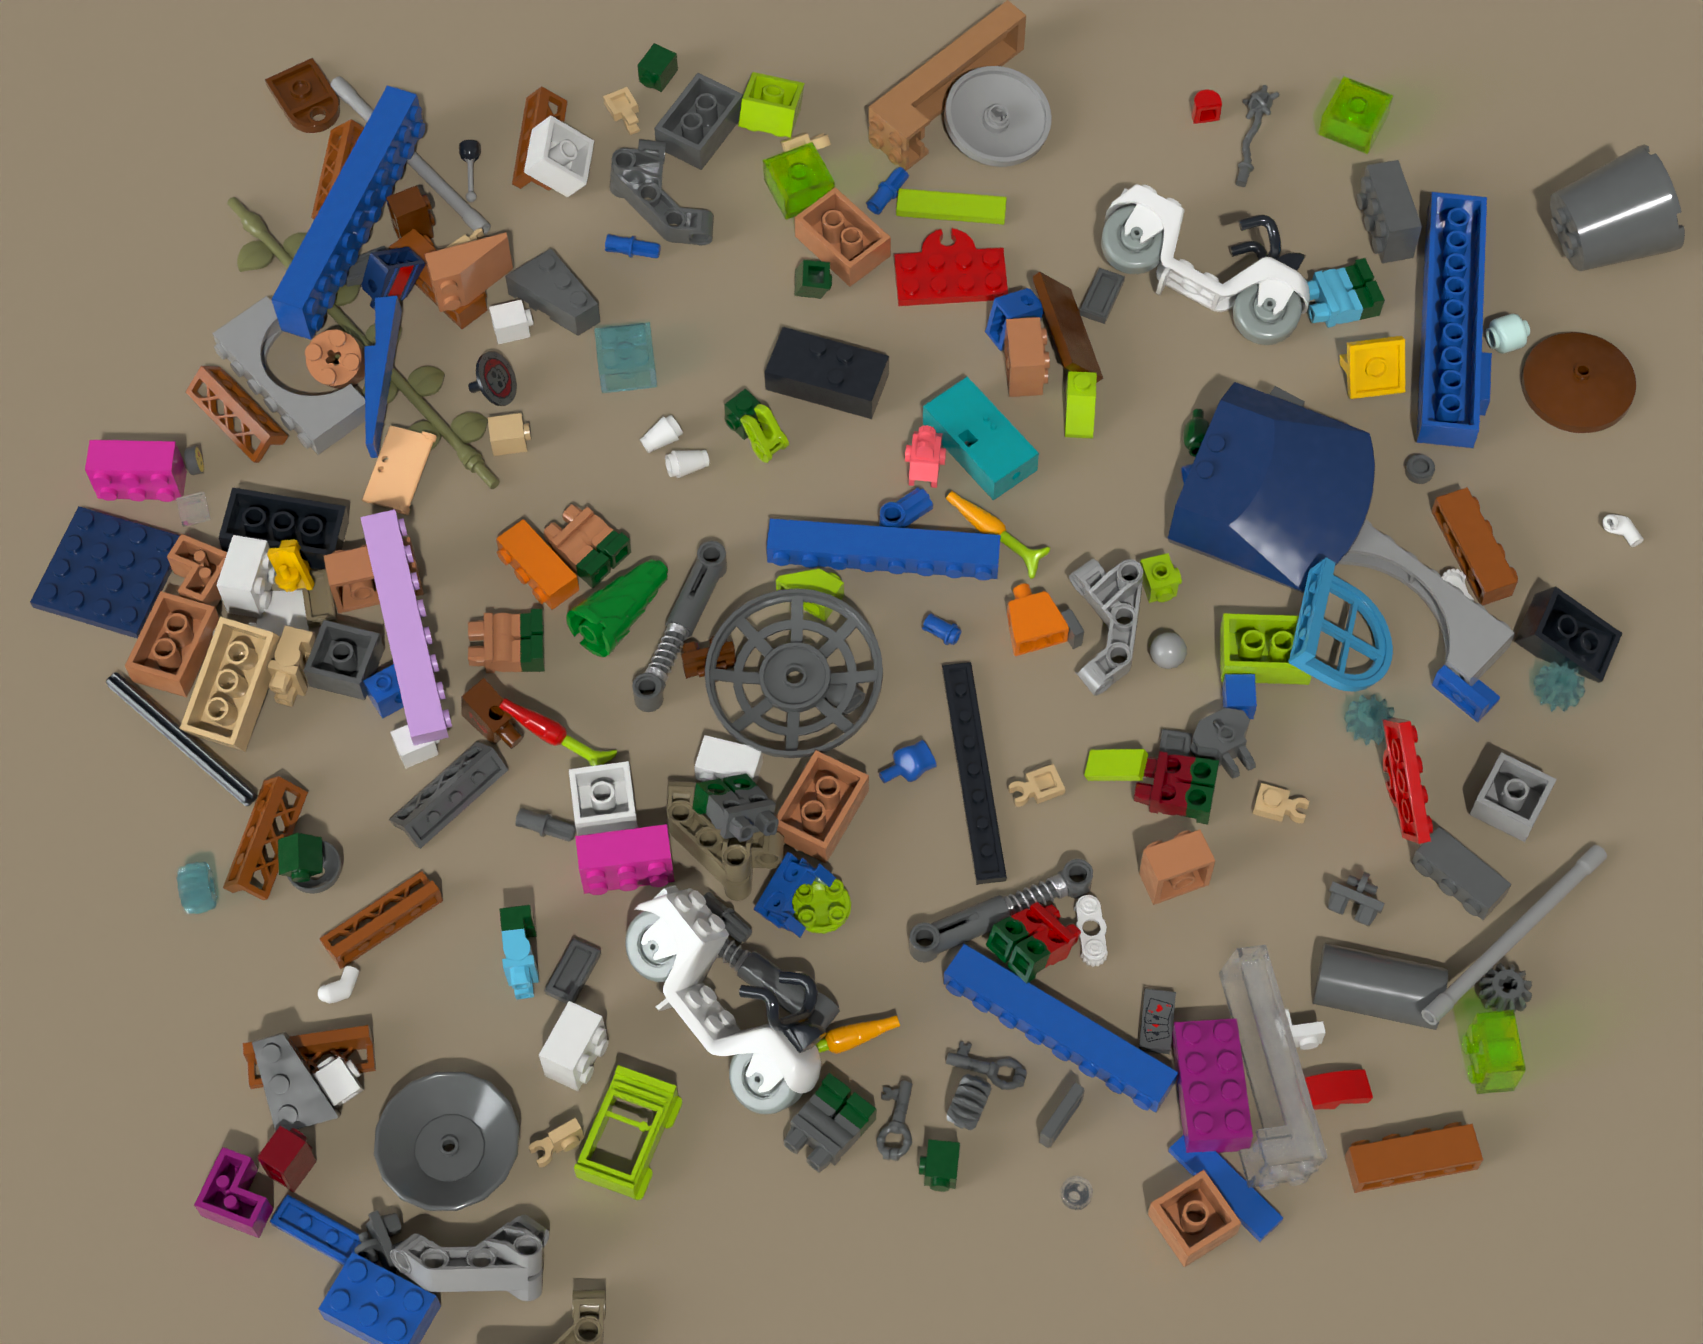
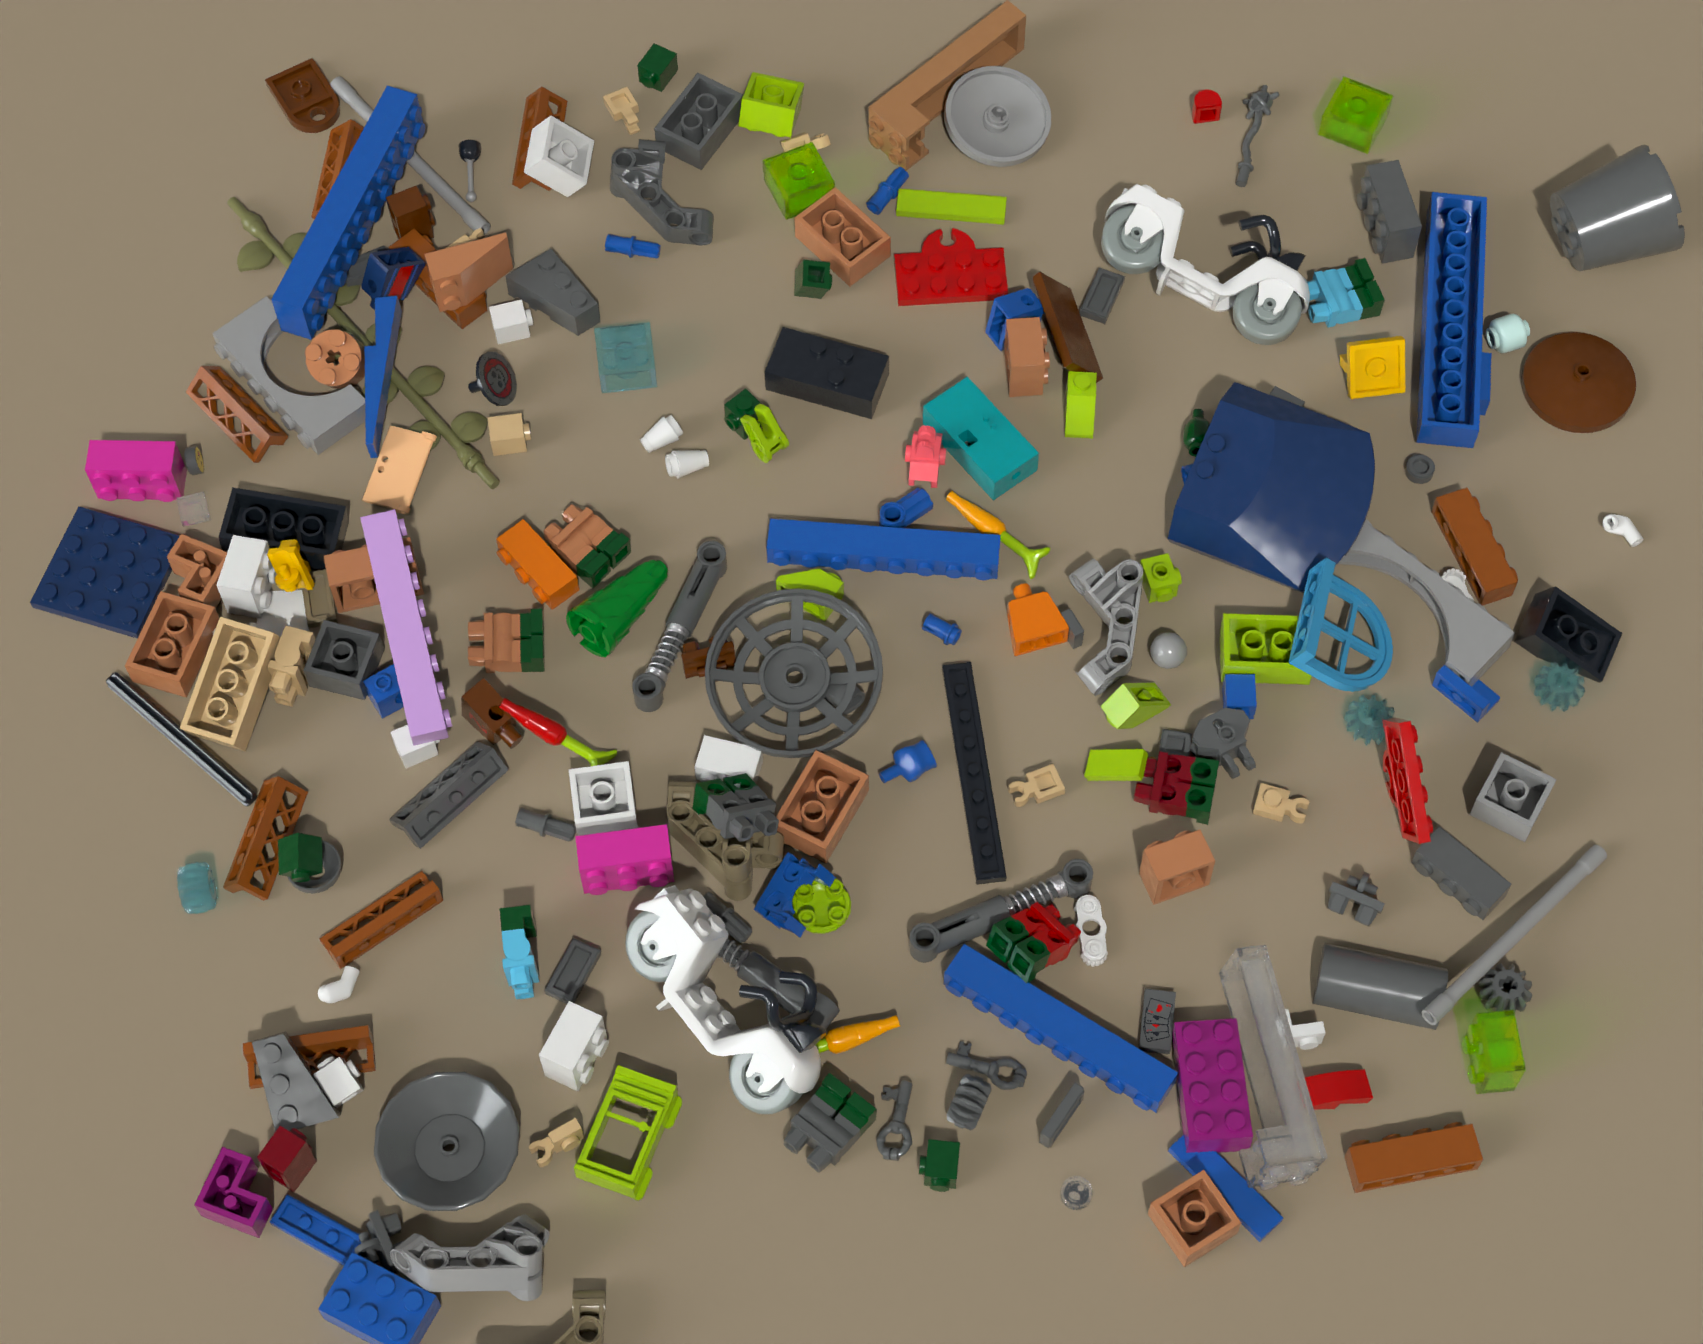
(1134, 704): none -> lime slope

